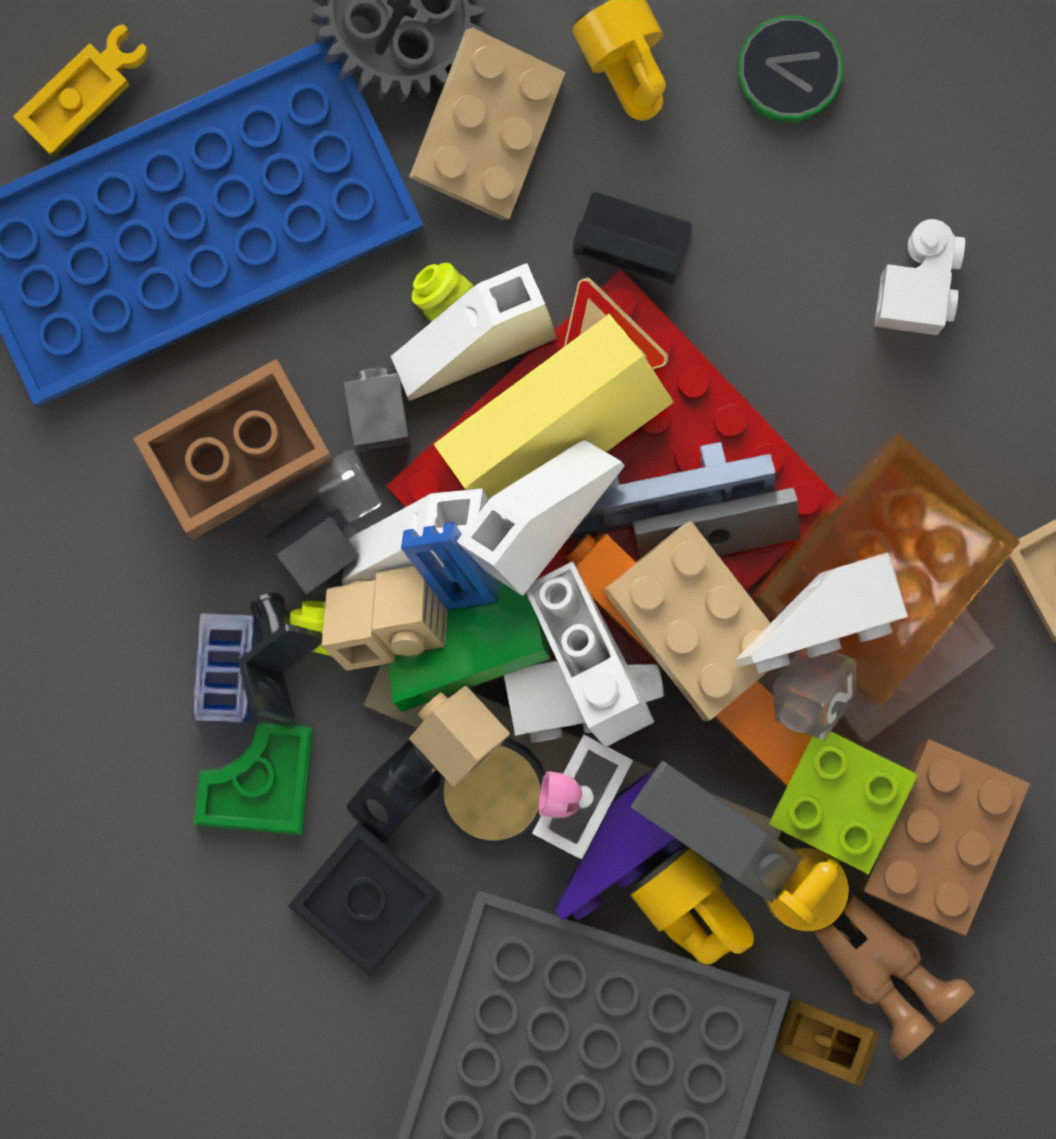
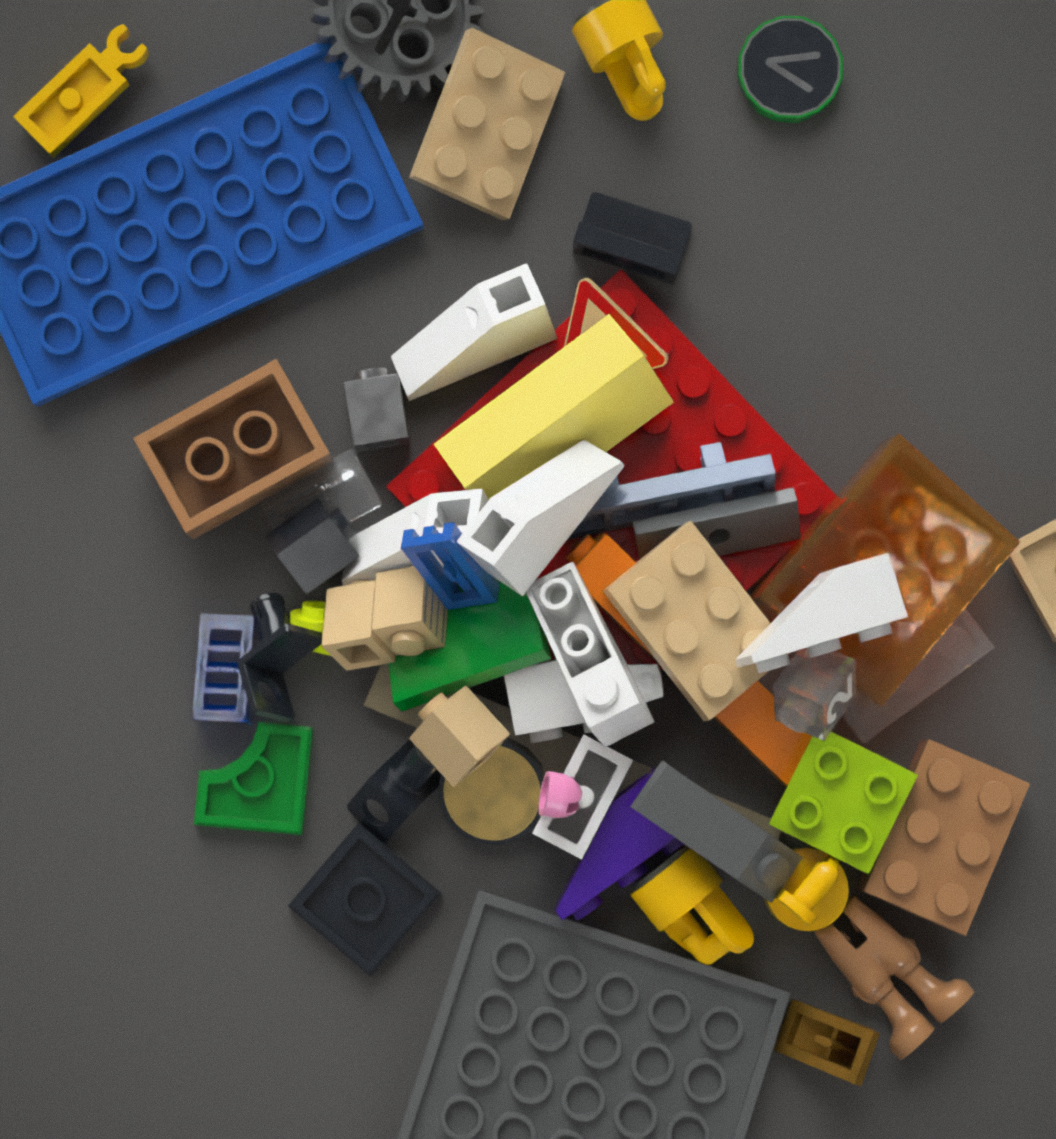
(438, 289): neon yellow plate -> none
(922, 296): white brick -> none

